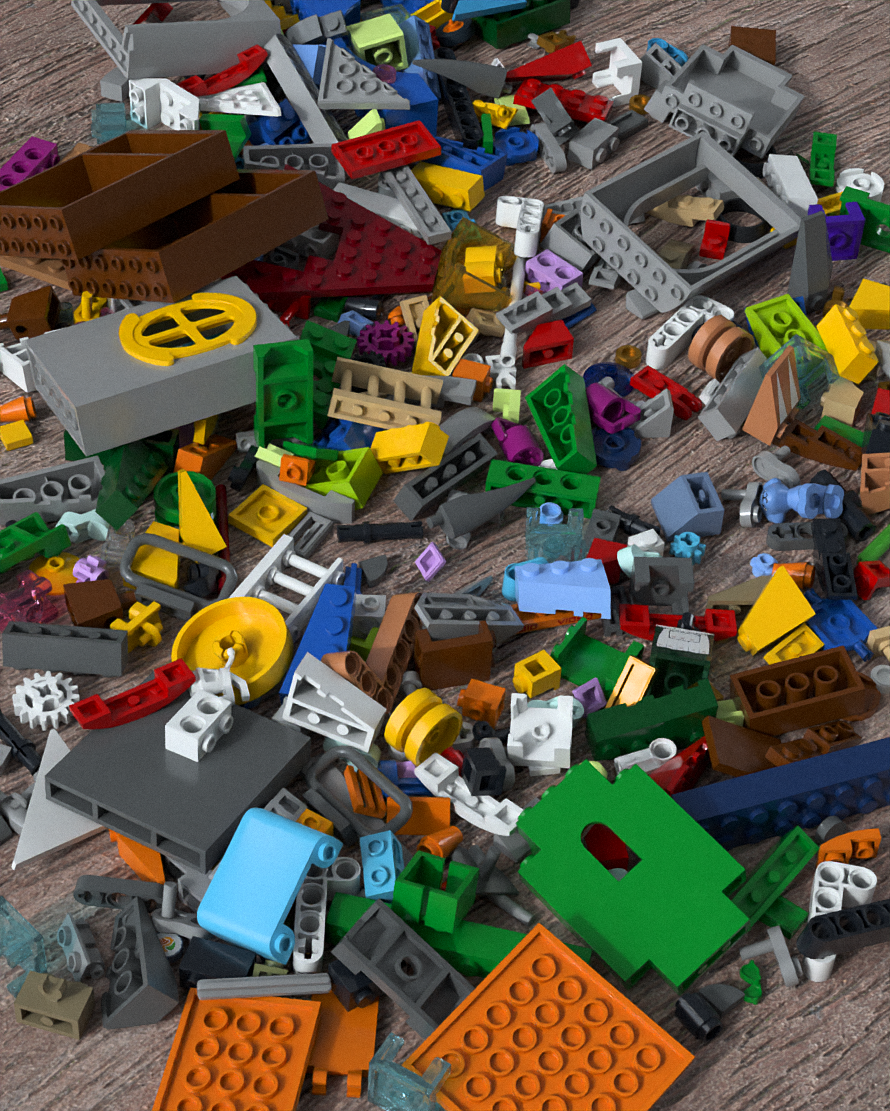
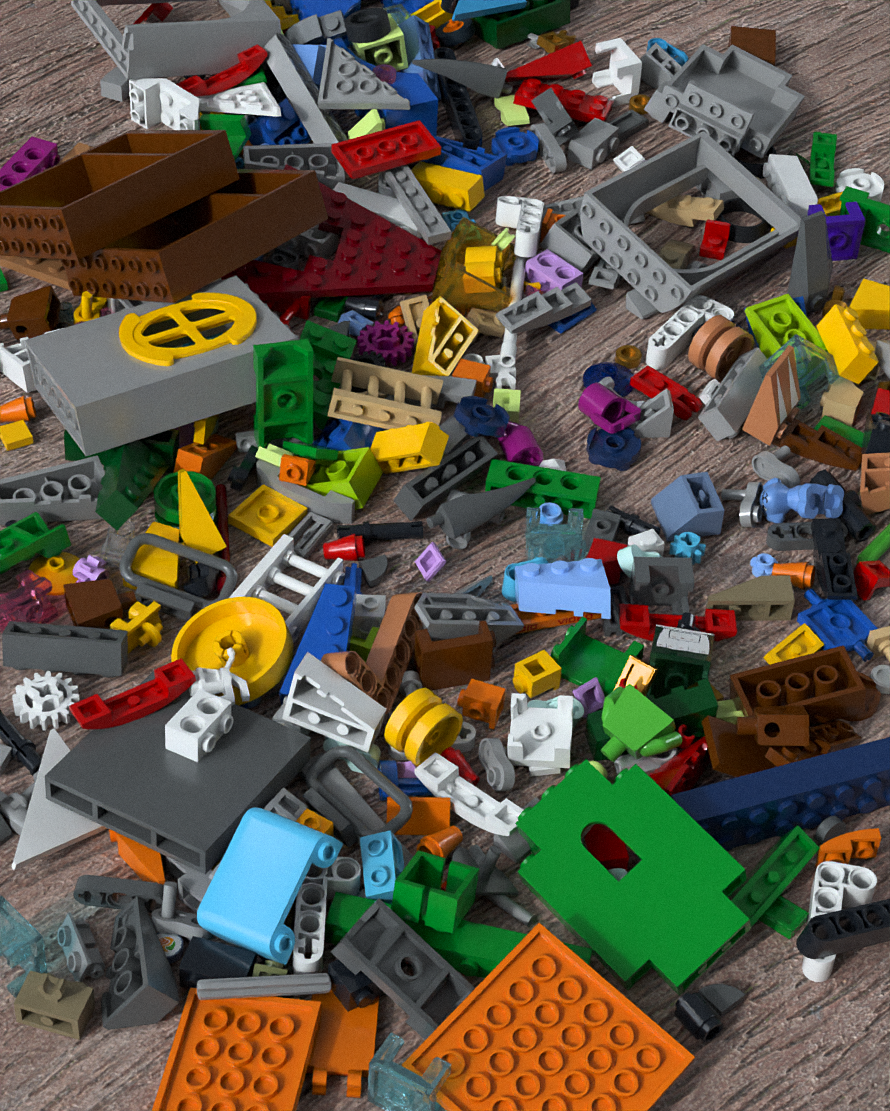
(84, 526): light aqua piece -> none
(108, 121): clear light blue brick -> none
(347, 548): none -> red cone
(367, 25): none -> black tyre
(370, 794): orange tile -> none
(481, 418): none -> dark blue plate
(482, 772): black brick -> none
(483, 730): black arm -> none
(486, 127): green tile -> none
(500, 114): yellow hinge -> none
(503, 239): none -> yellowish green bush
(548, 344): red slope -> none
(564, 420): green wedge -> none
(628, 159): none -> white tile
(638, 725): none -> bright green torso
(751, 974): green piece -> none
(774, 614): yellow slope -> none
(788, 966): light grey piece -> none
(789, 726): none -> reddish brown torso

